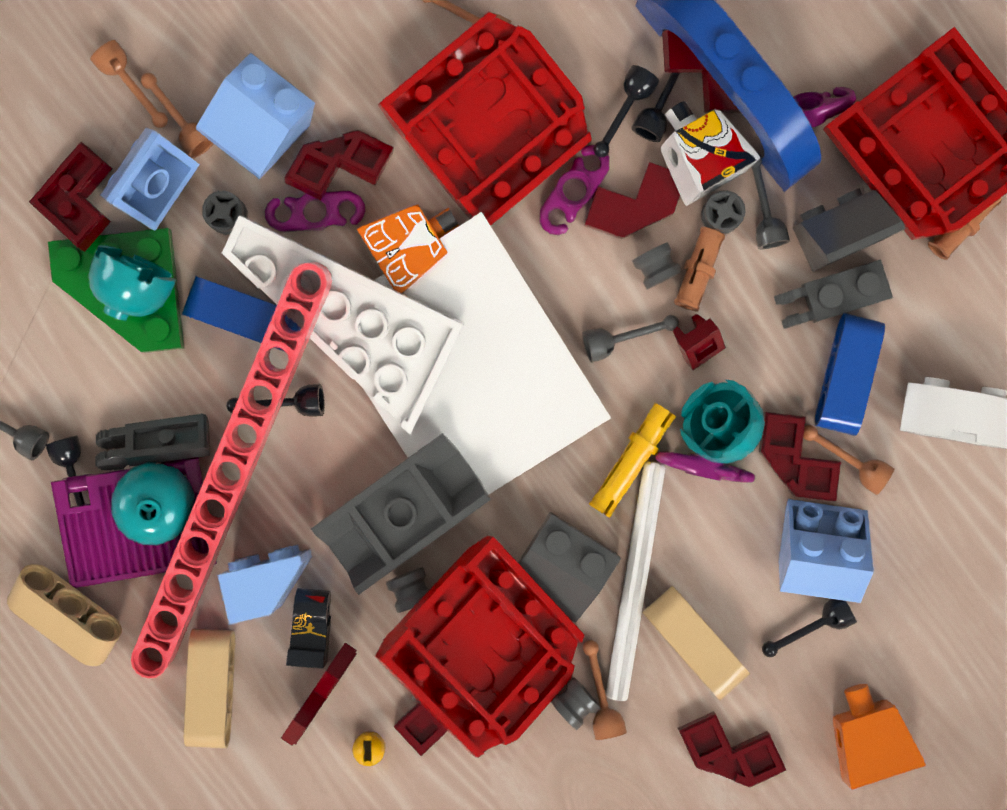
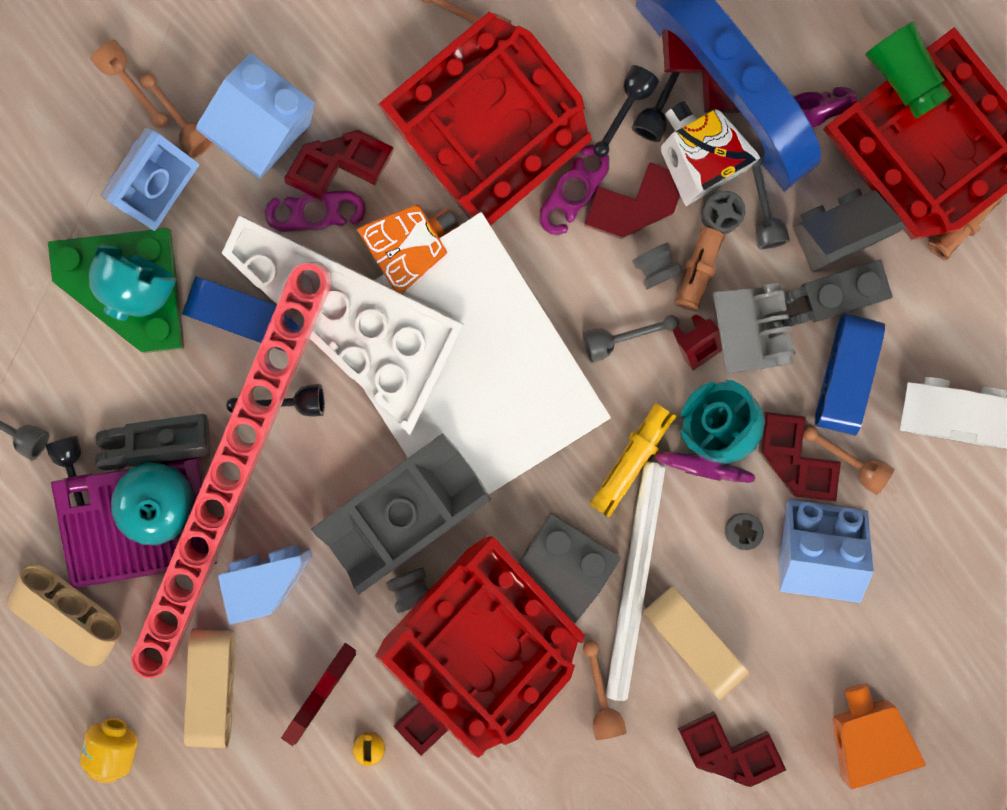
(65, 197): dark red tile -> none
(108, 750): none -> yellow head
(219, 206): dark grey wheel -> none
(310, 629): black leg -> none
(575, 703): dark grey wheel -> none
(753, 329): none -> light grey hinge
(754, 524): none -> dark grey bush
(834, 614): black hinge -> none
(910, 69): none -> green plant

